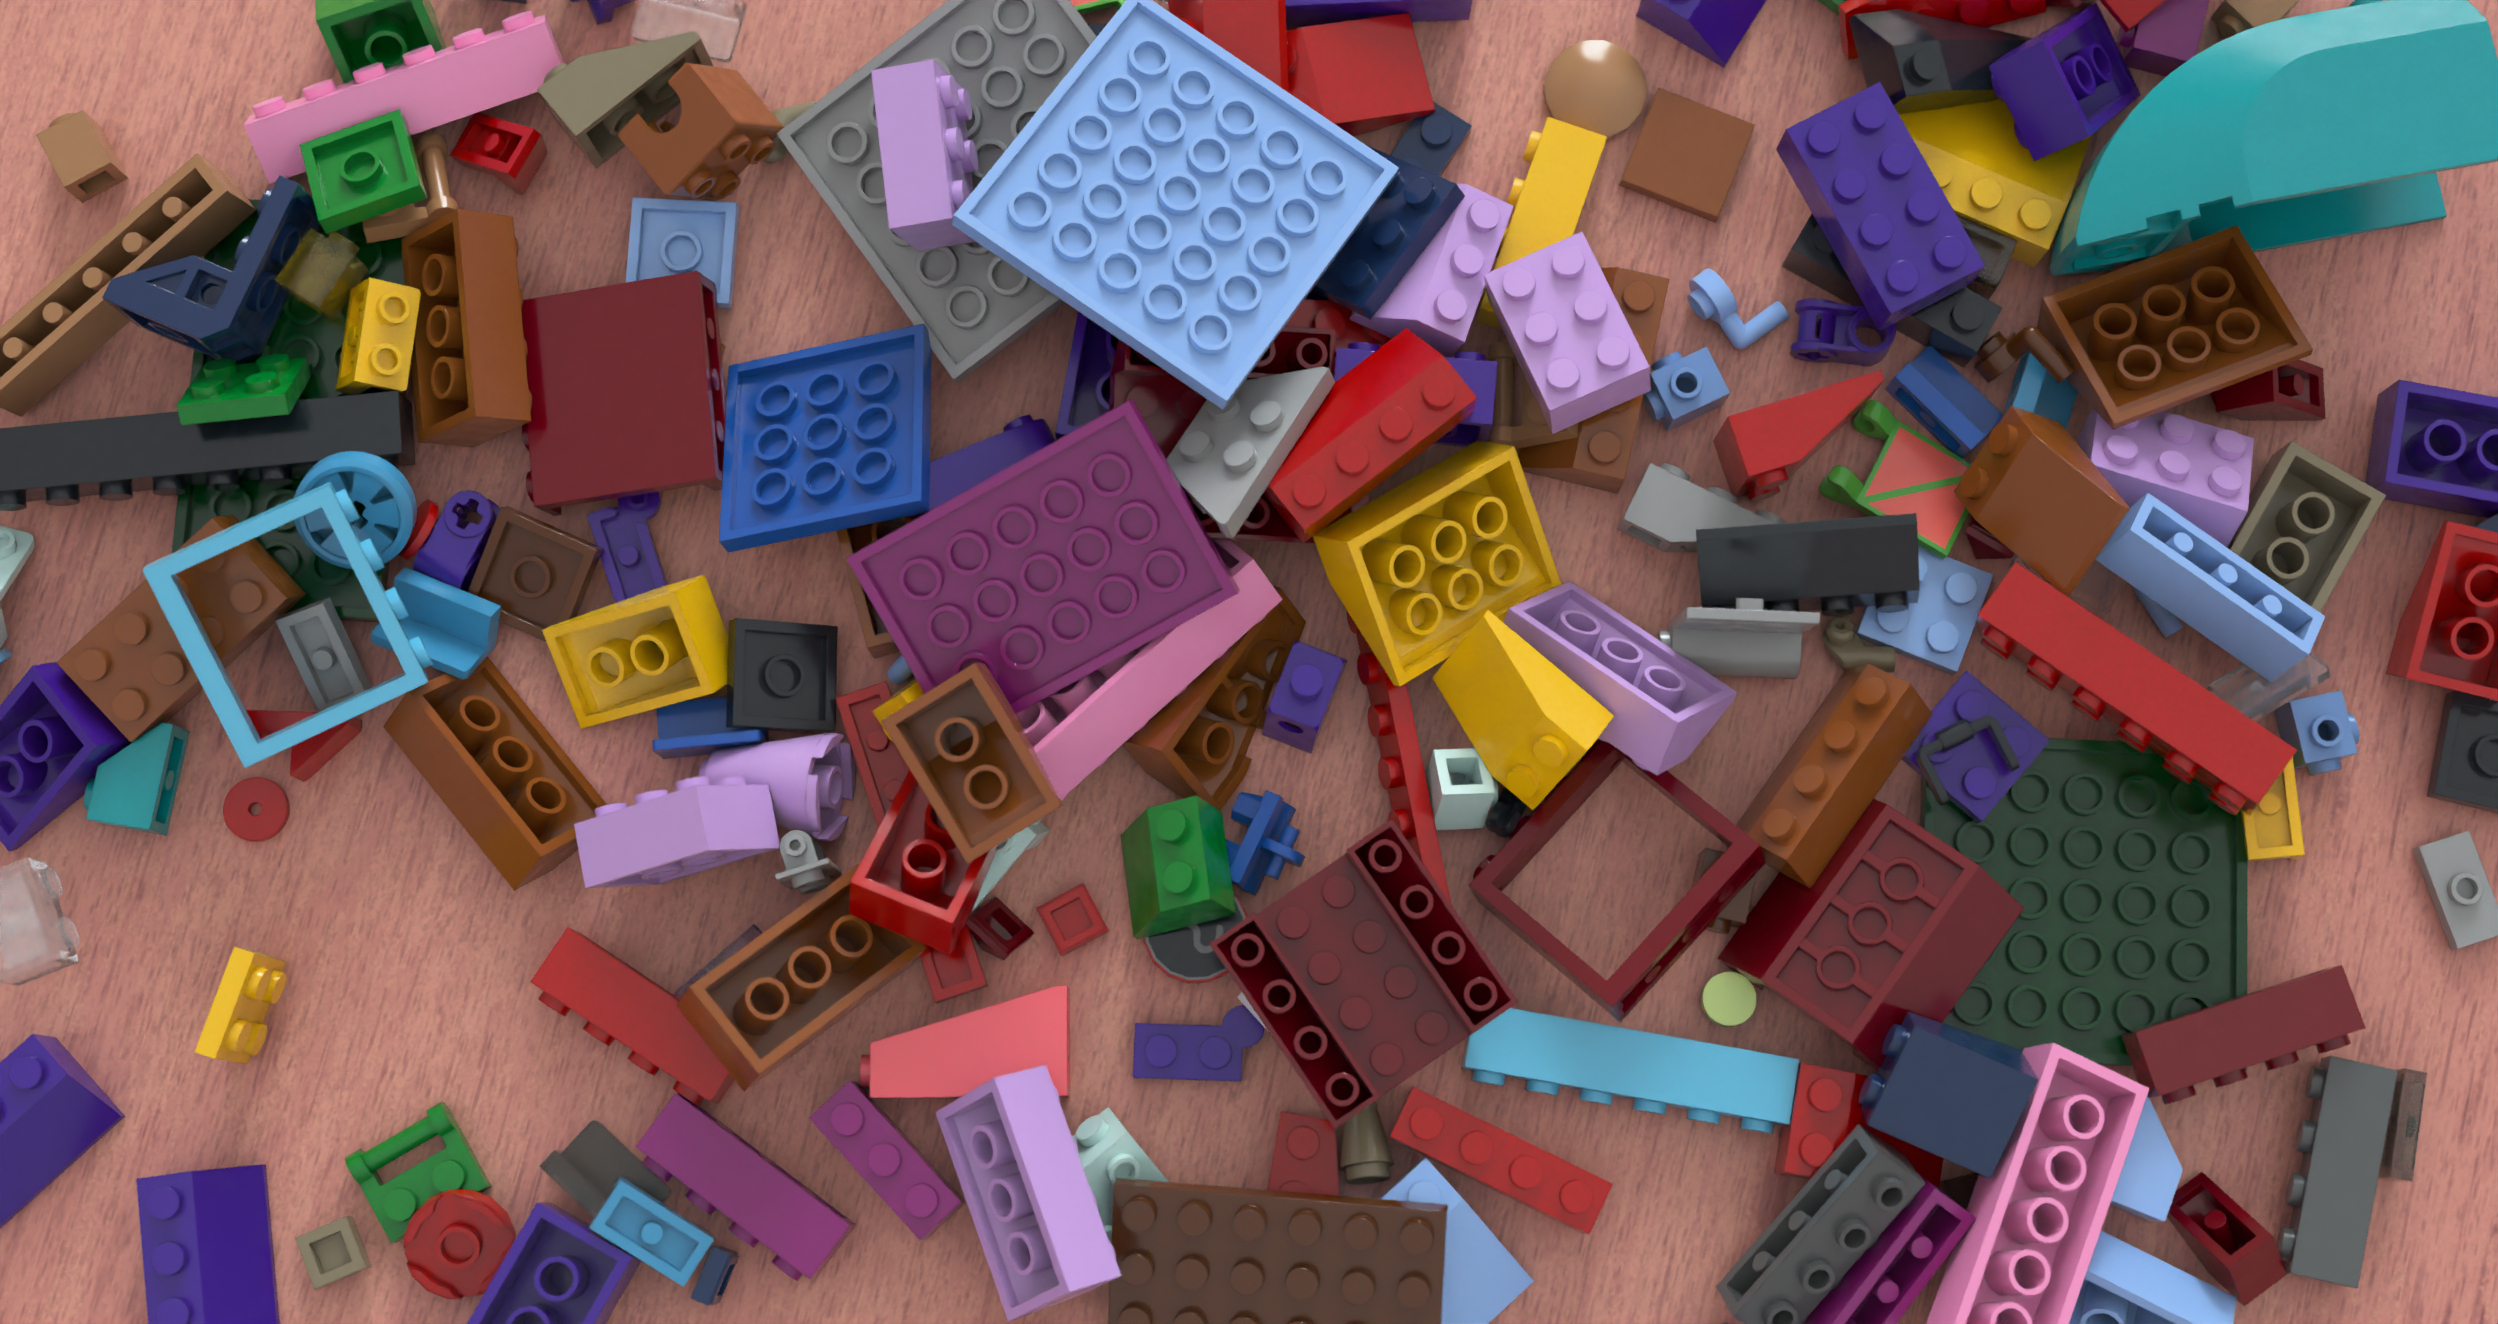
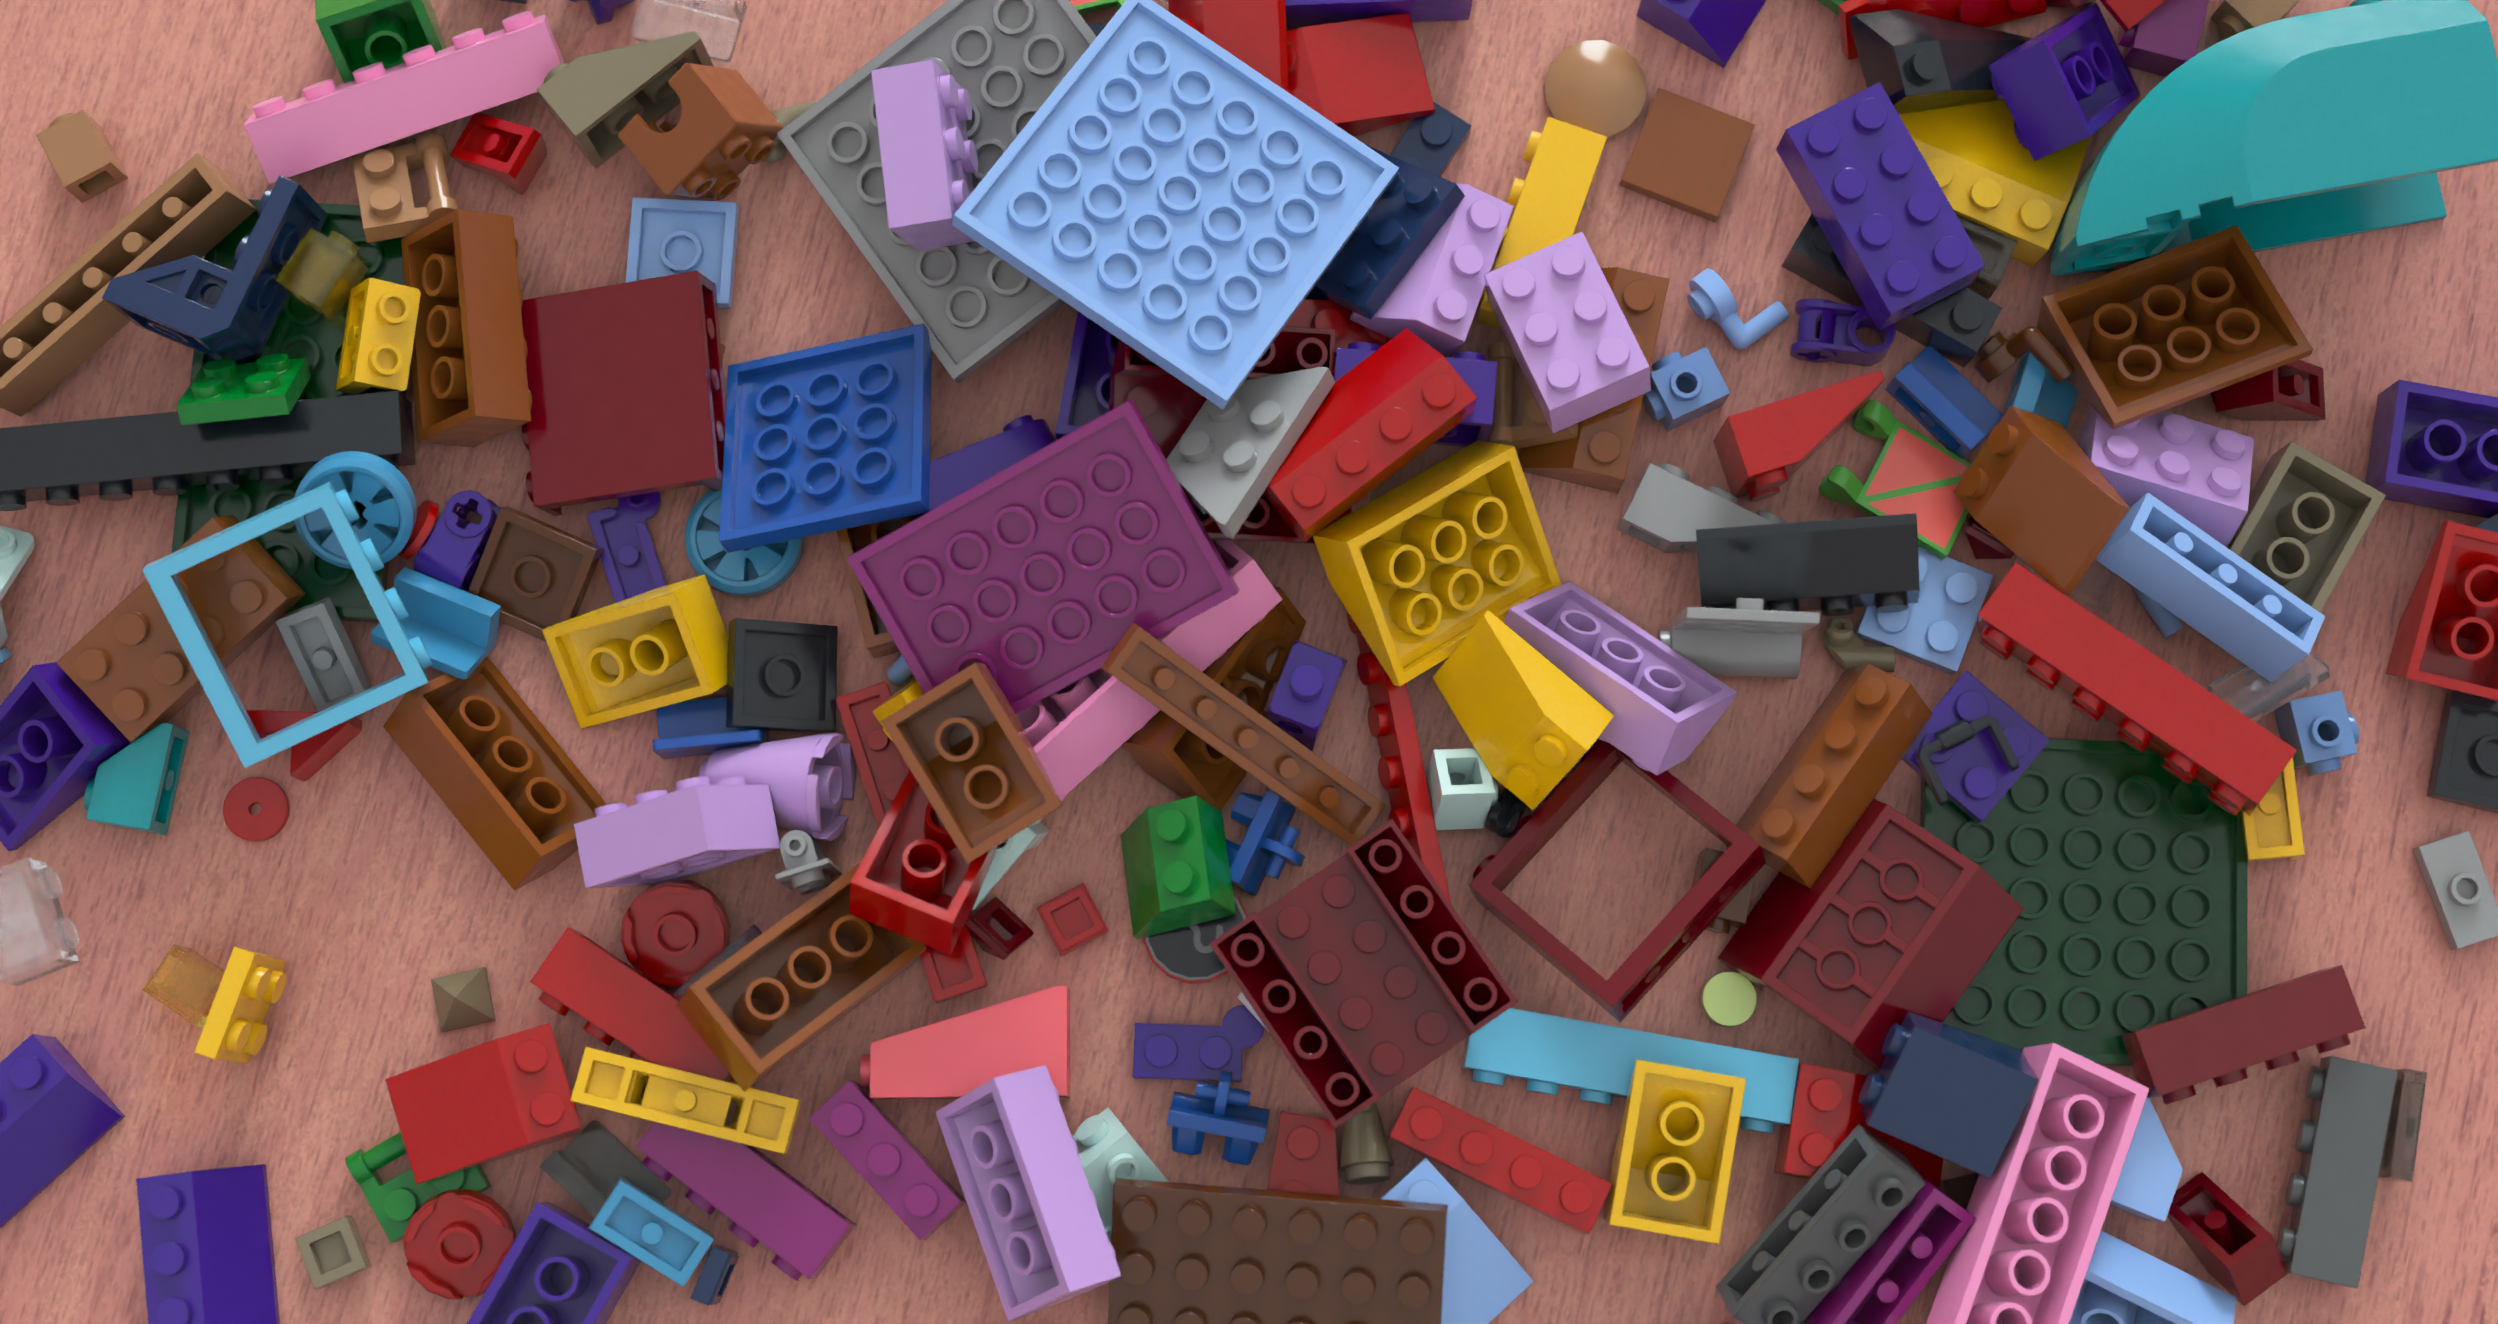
(186, 984): none -> clear yellow brick
(363, 171): green plate -> none
(463, 999): none -> dark tan slope
(483, 1104): none -> red slope
(674, 931): none -> red tile
(685, 1100): none -> yellow hinge
(741, 571): none -> dark azure wheel
(1217, 1112): none -> blue hips
(1242, 735): none -> dark orange plate
(1675, 1151): none -> yellow slope

